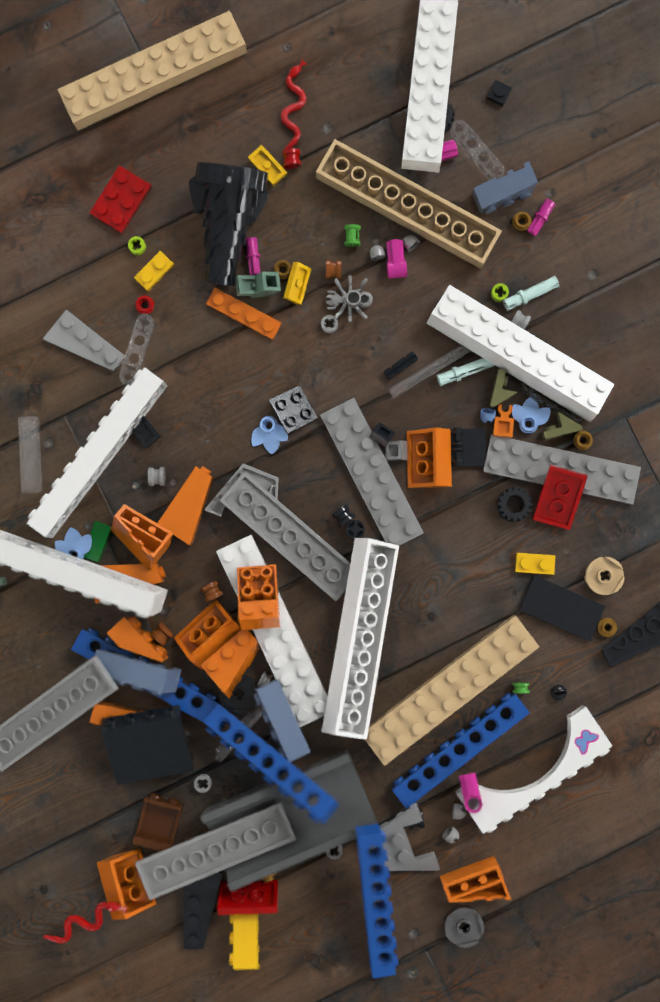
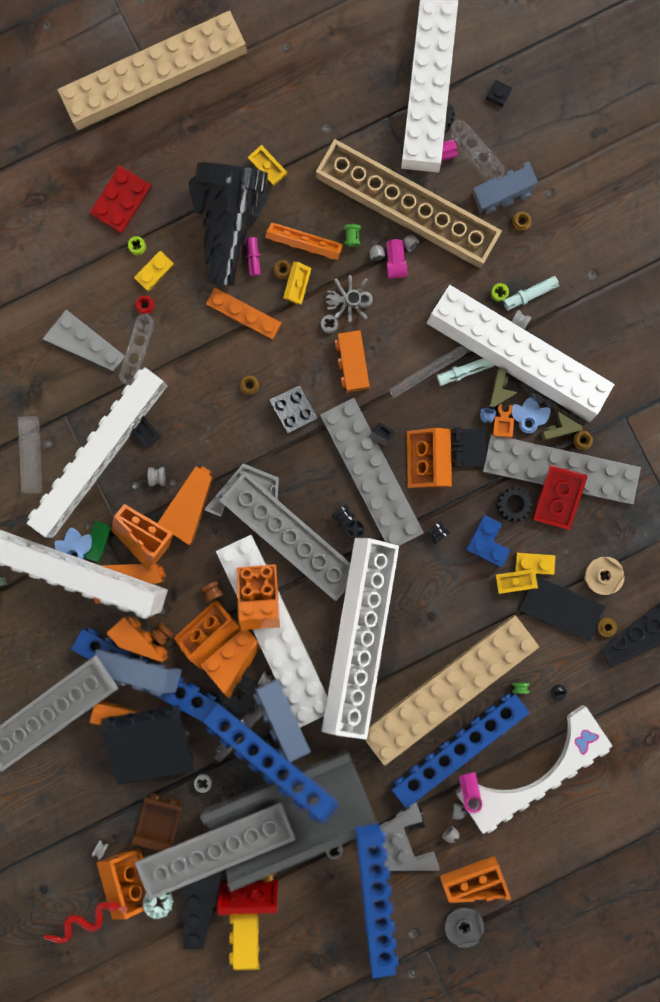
(100, 850): none -> light grey bush
(158, 912): none -> light aqua gear
(247, 379): none -> pearl gold plate
(258, 286): sand green brick -> none
(269, 437): light blue plate -> none
(291, 158): red wheel -> none
(294, 72): red animal -> none
(304, 241): none -> orange plate
(333, 269): dark orange wheel -> none
(352, 361): none -> orange brick
(396, 451): light grey slope -> none
(400, 365): black axle -> none
(438, 532): none -> black wheel
(483, 543): none -> blue brick
(516, 581): none -> yellow plate
(541, 217): dark pink axle -> none

